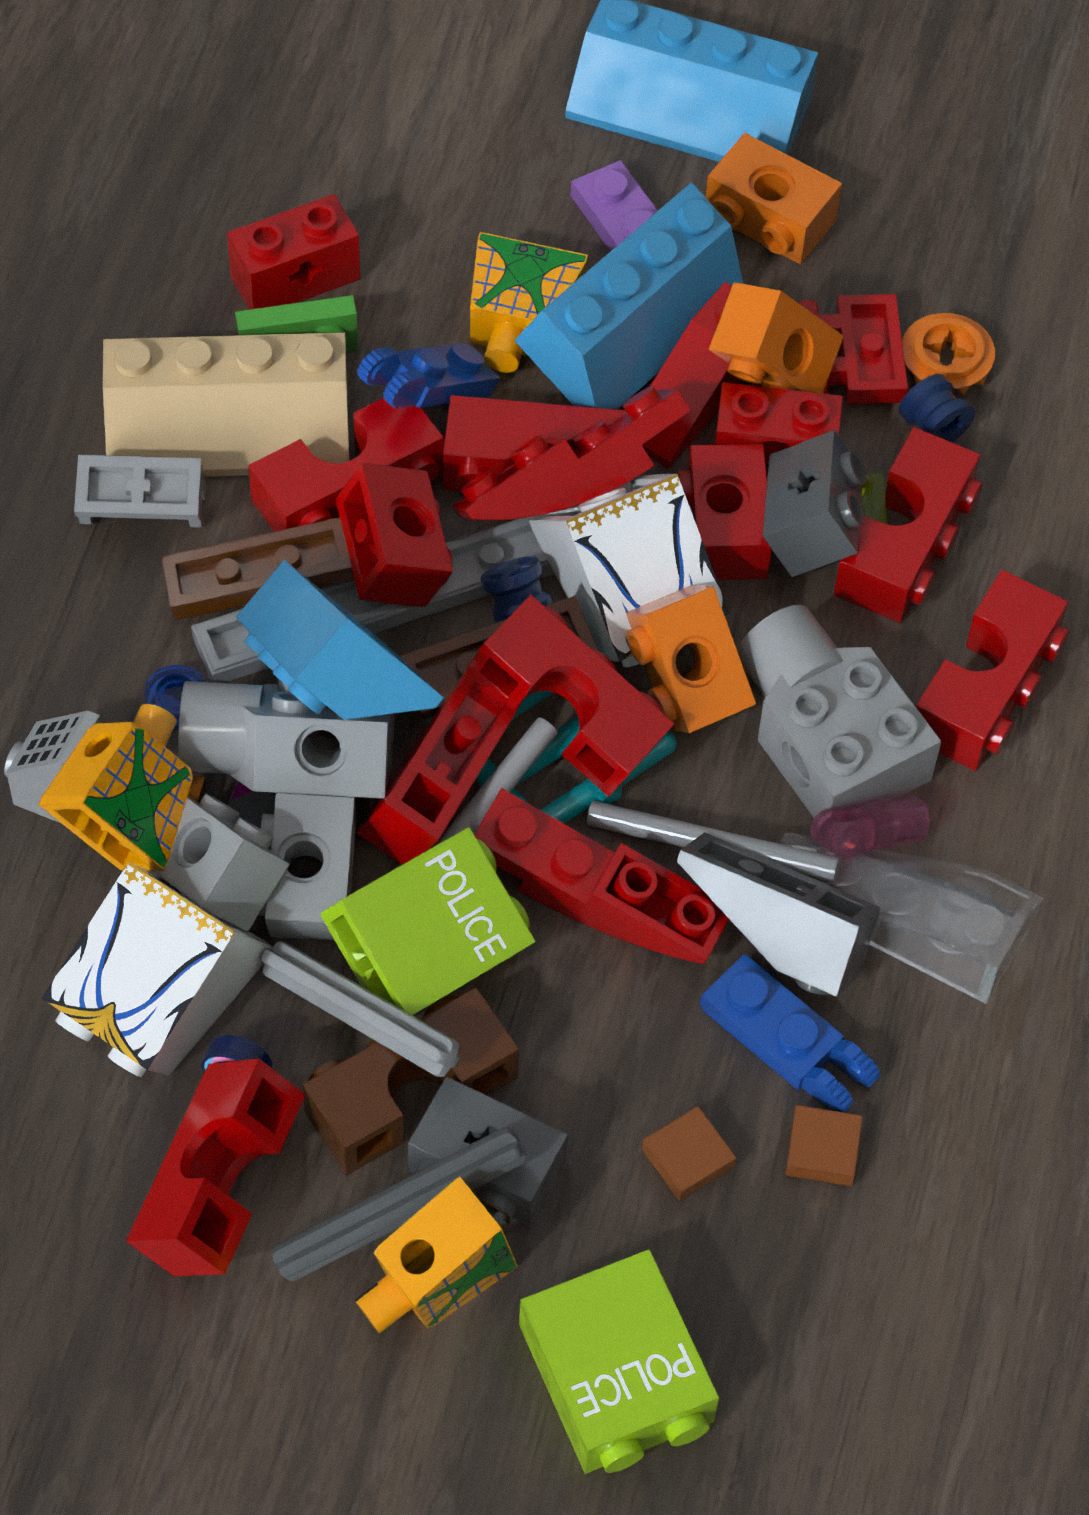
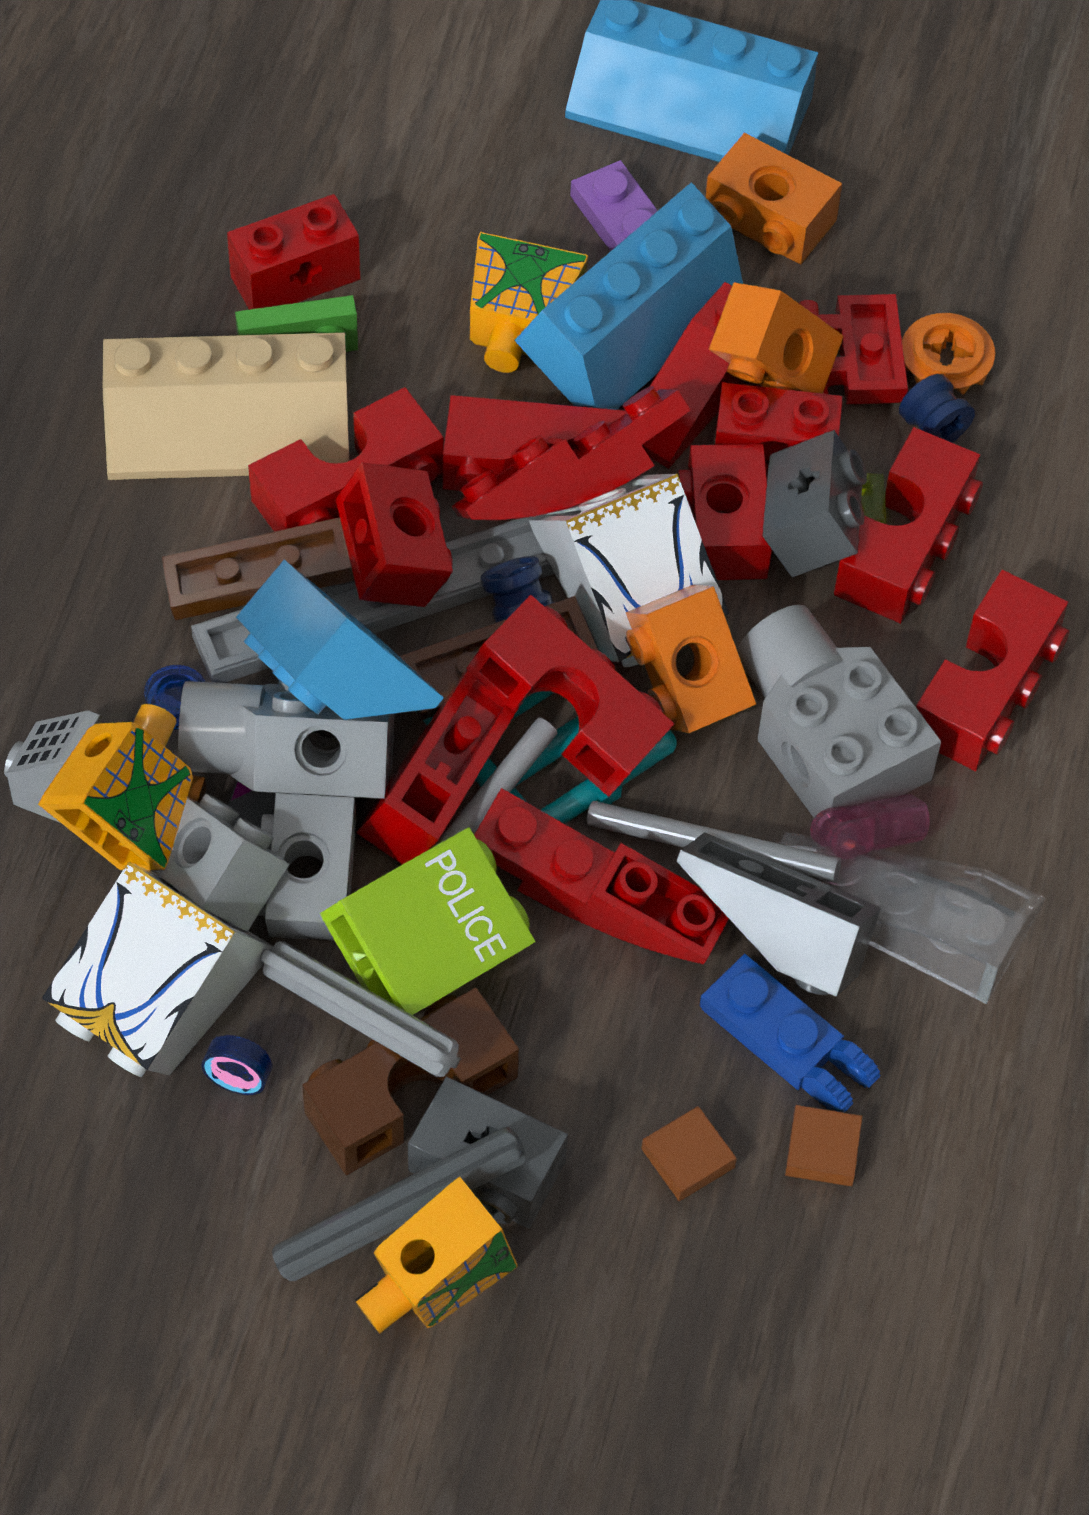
(139, 488): light grey hinge -> none
(233, 1118): red arch -> none
(428, 374): blue hinge -> none
(618, 1363): lime brick -> none

